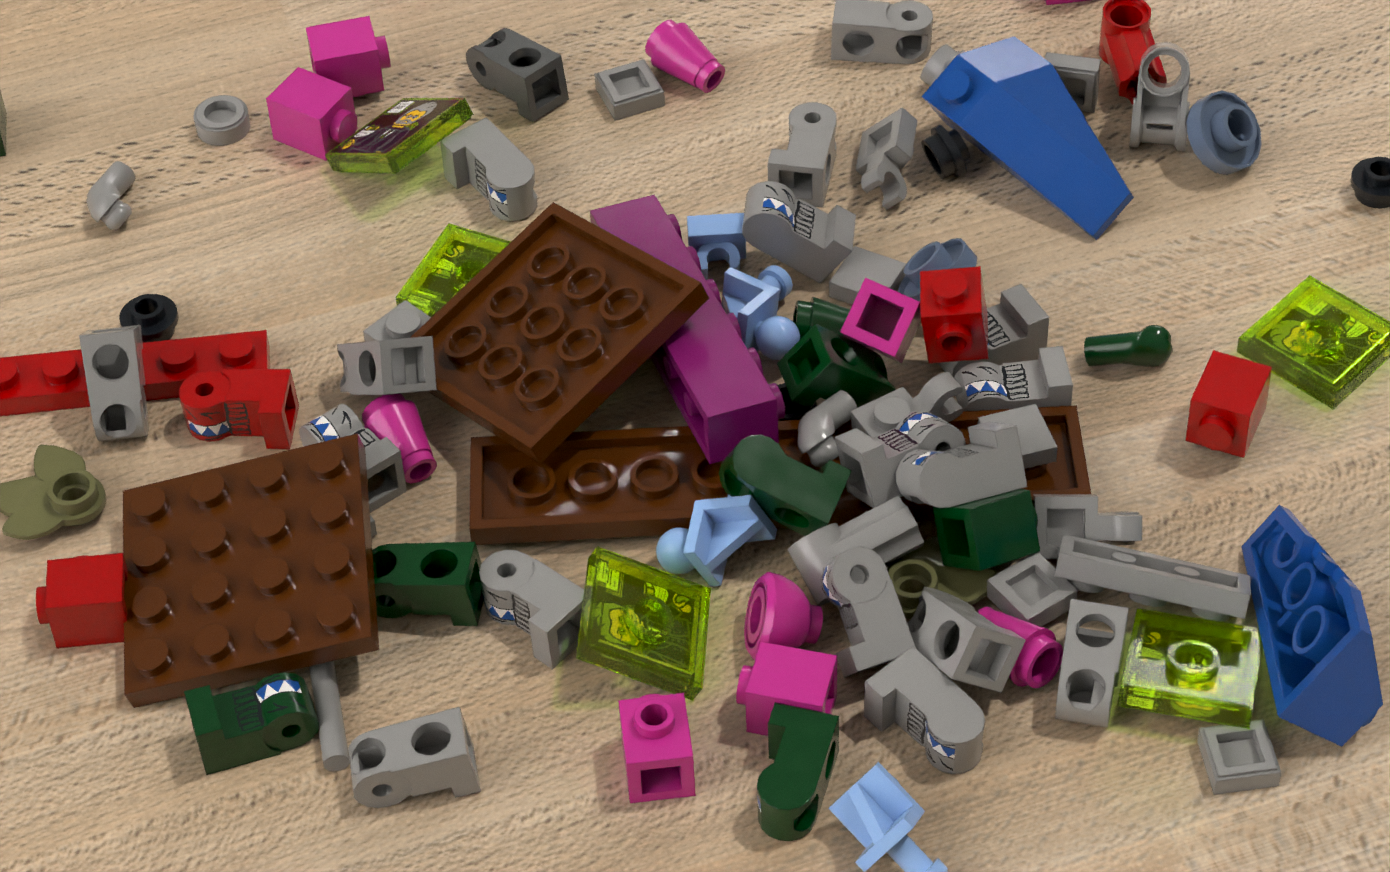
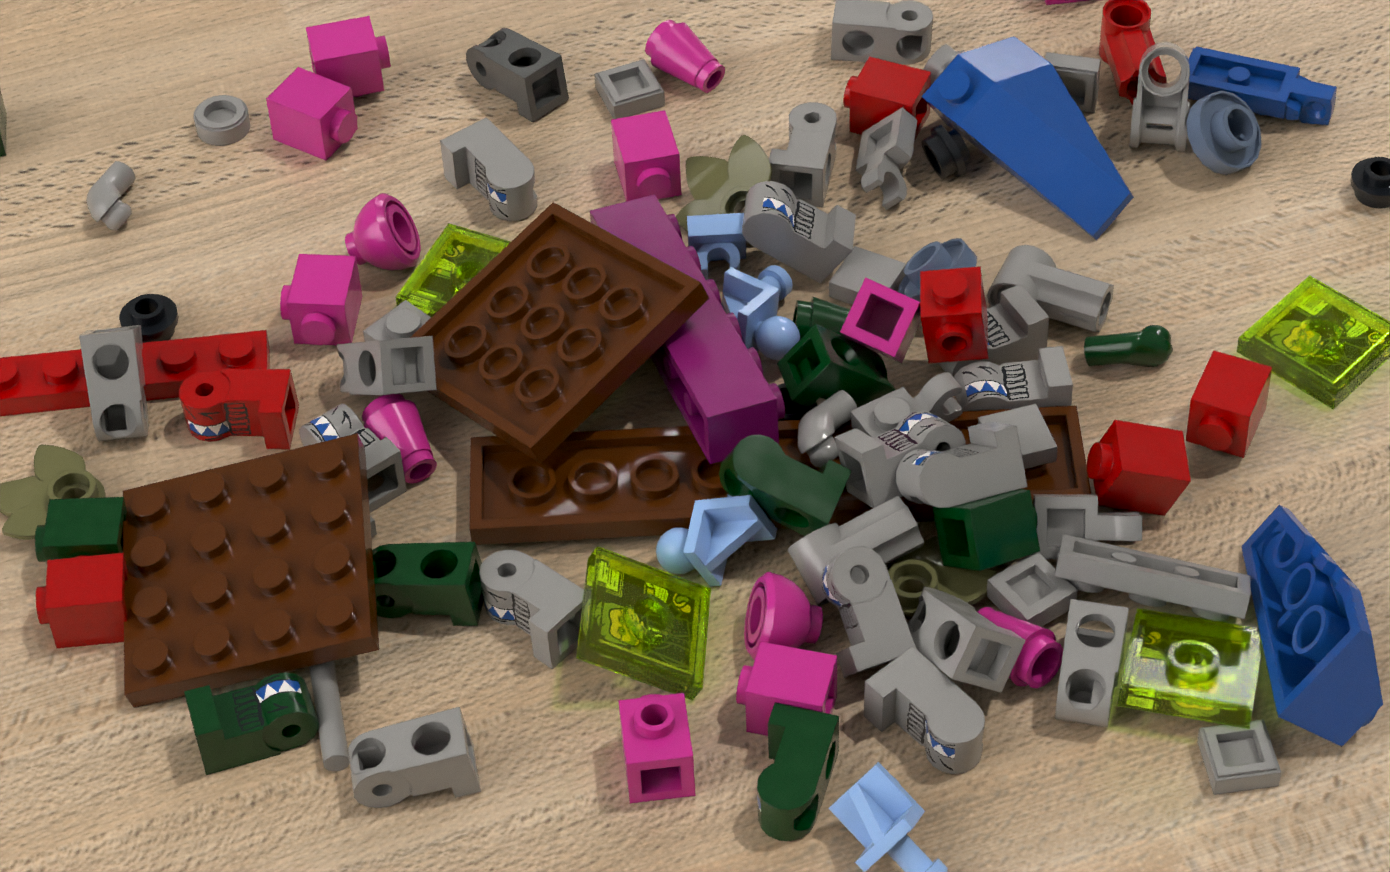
(81, 528): none -> dark green brick
(323, 299): none -> dark pink brick
(384, 235): none -> dark pink brick
(399, 135): tile -> none
(646, 156): none -> dark pink brick
(722, 184): none -> olive plate
(882, 90): none -> red brick
(1058, 292): none -> light grey piece
(1139, 467): none -> red brick
(1262, 84): none -> blue hinge

